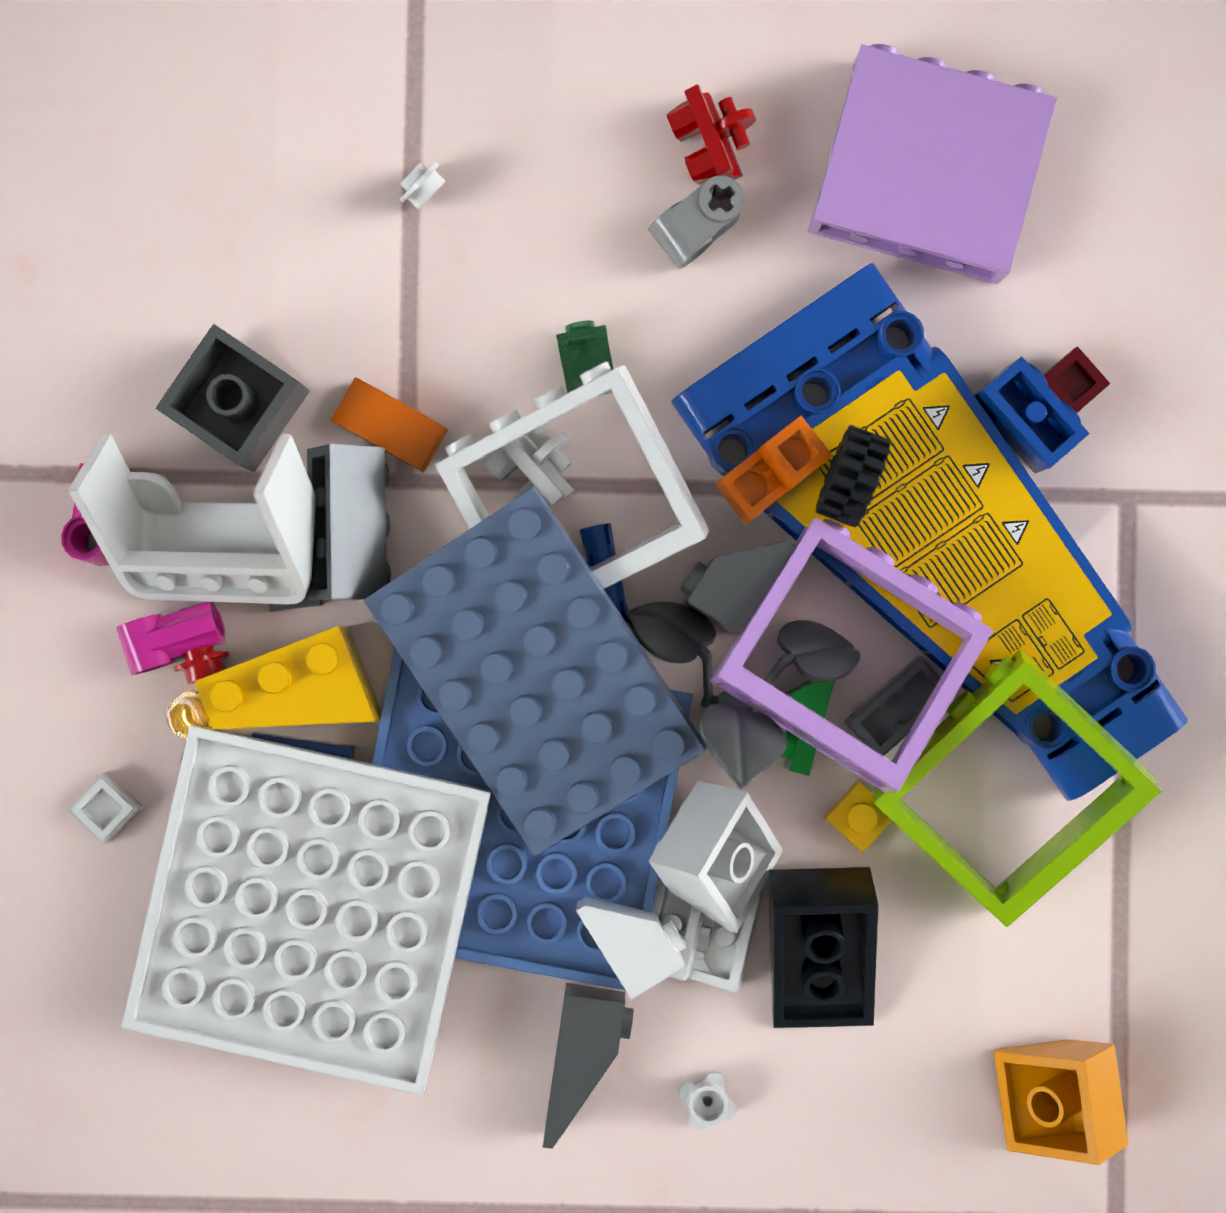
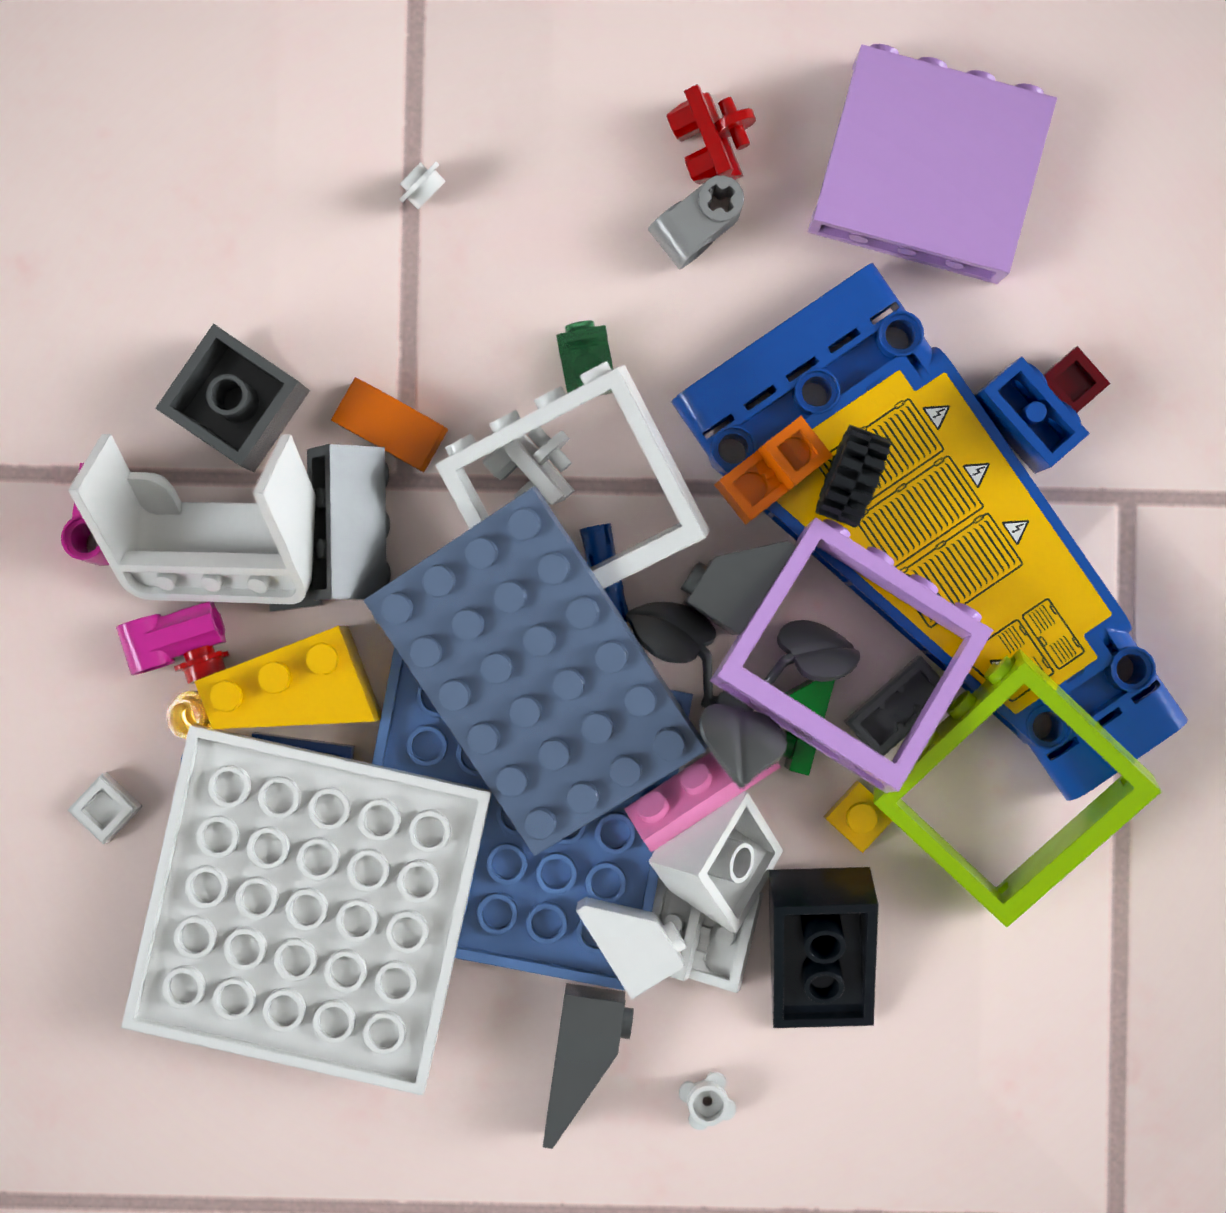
(685, 800): none -> bright pink plate
(1062, 1100): light orange slope -> none

